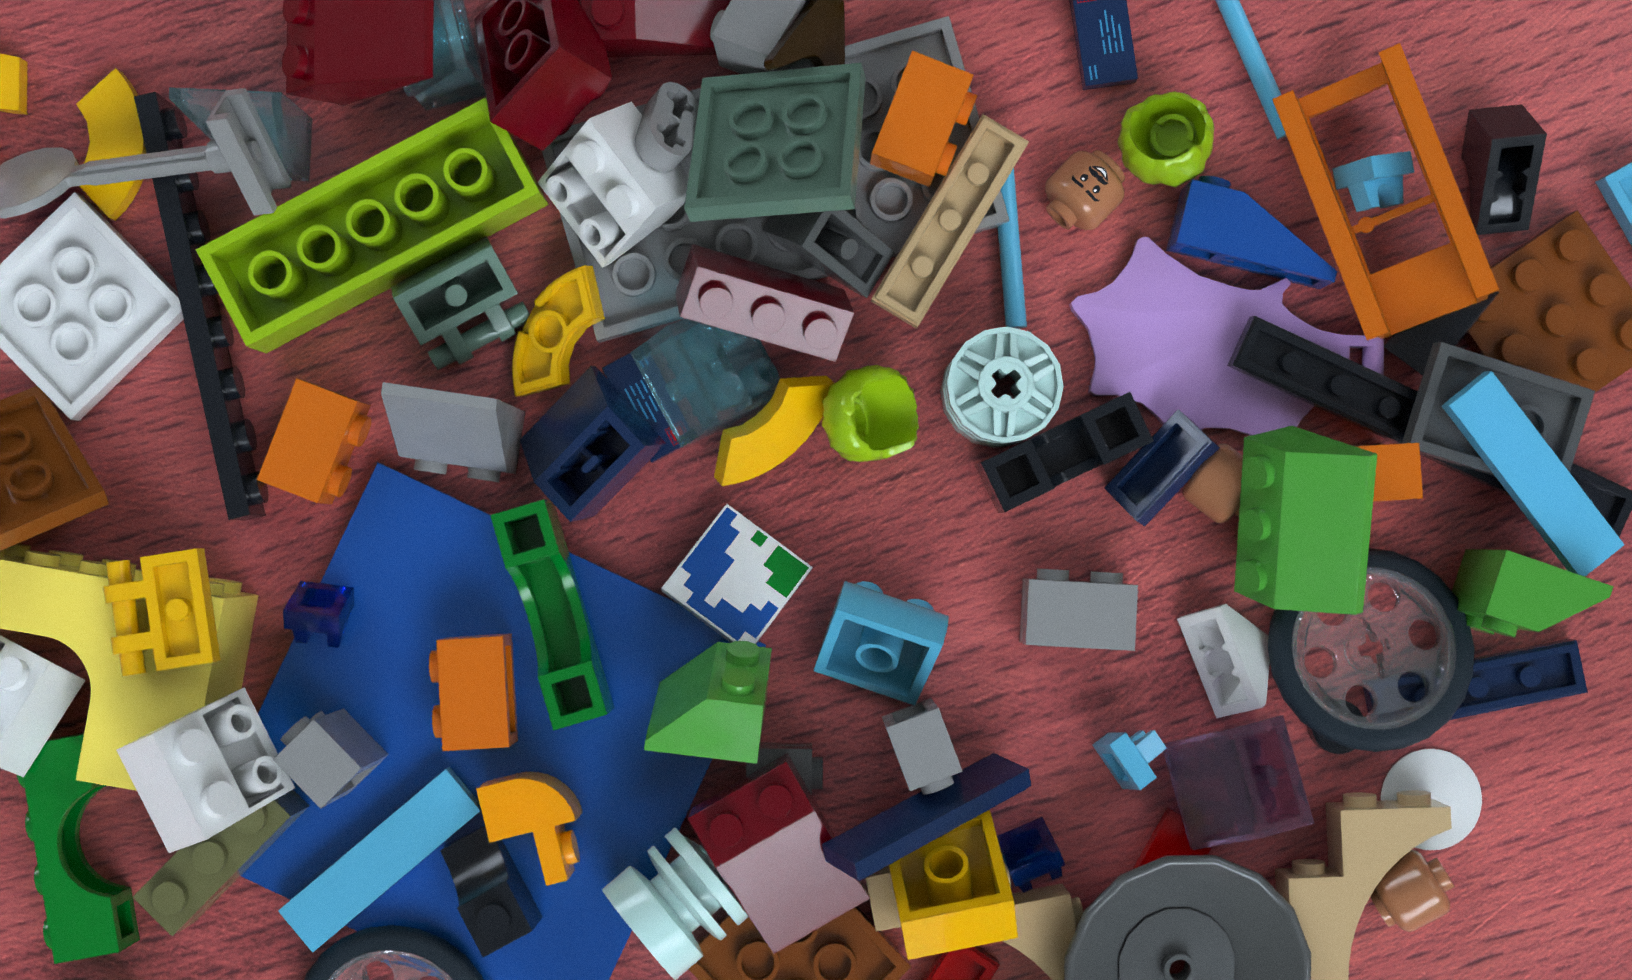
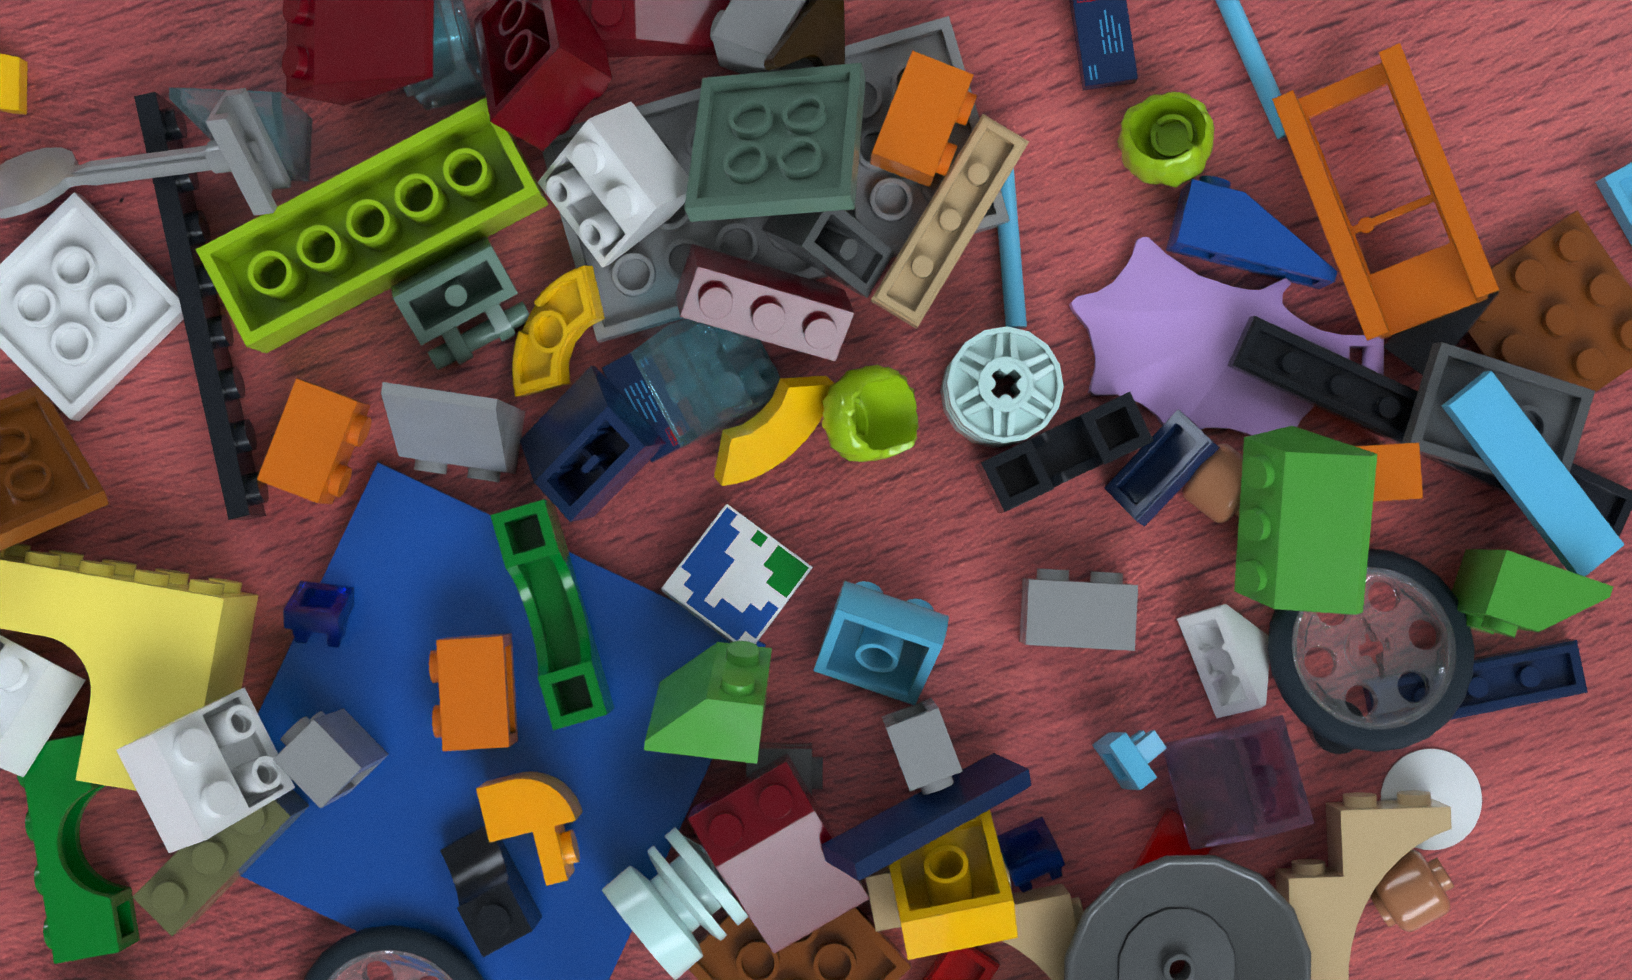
(112, 134): yellow tile -> none
(177, 609): yellow plate -> none
(380, 859): medium azure tile -> none
(660, 124): light grey beam -> none
(1084, 190): nougat head -> none
(1375, 180): medium azure tile -> none
(1503, 167): black arch -> none

